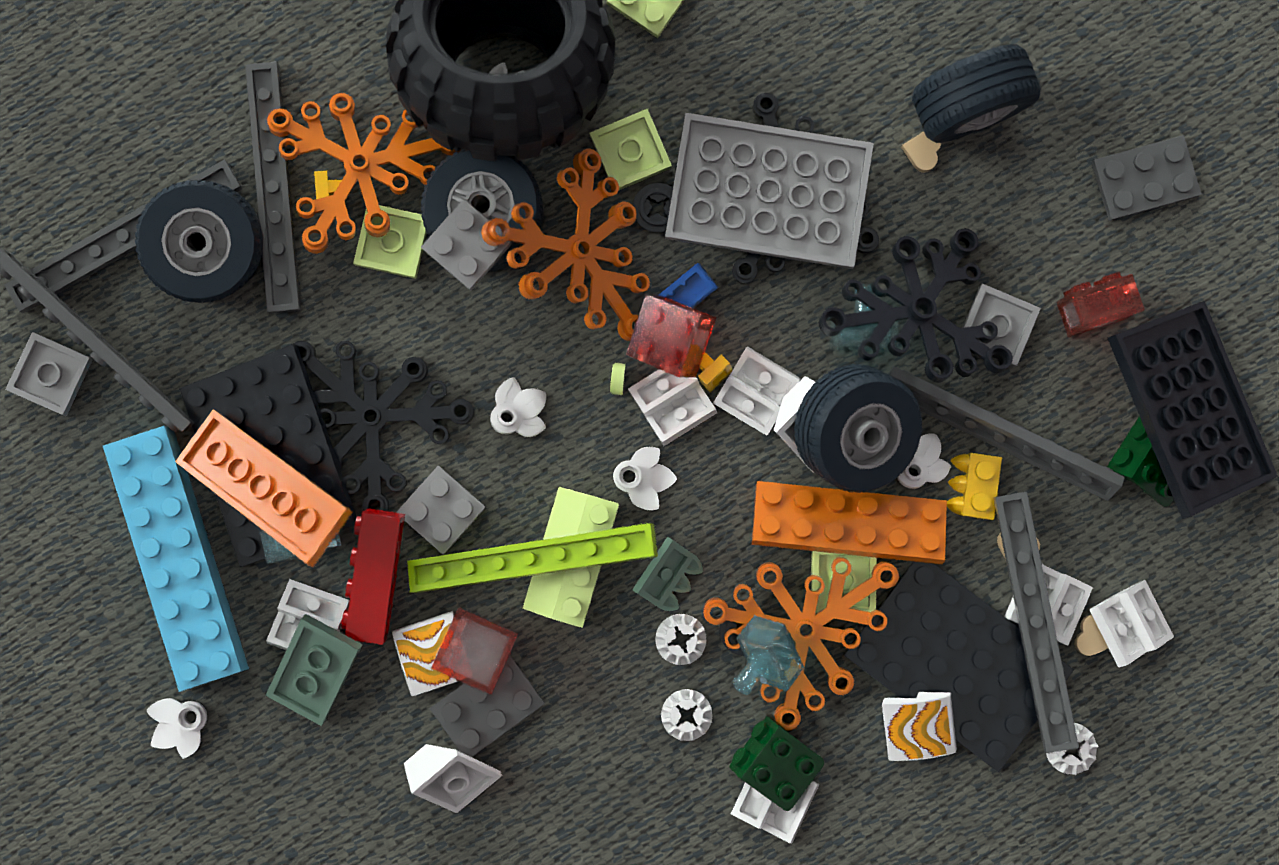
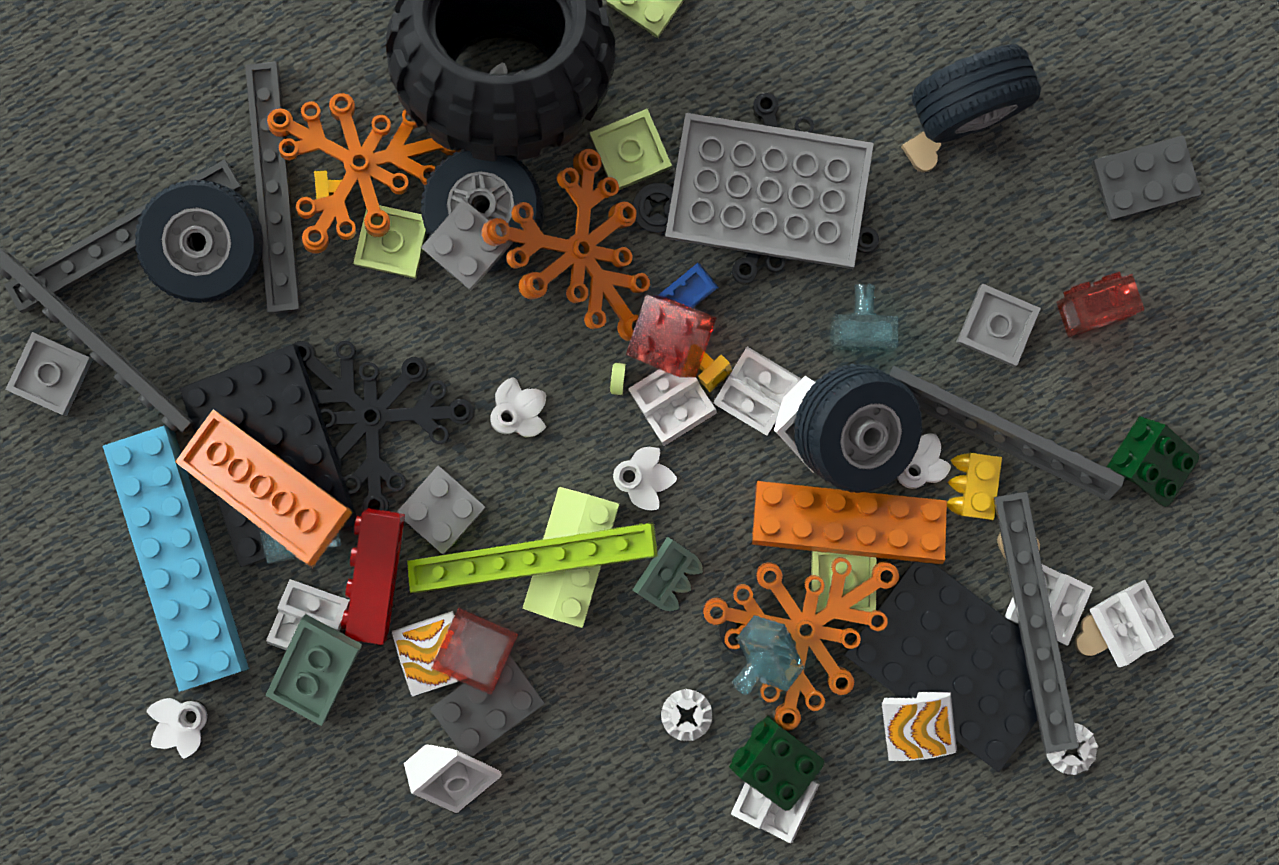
(687, 625): white gear -> none
(885, 315): black plant -> none
(1192, 408): black plate -> none

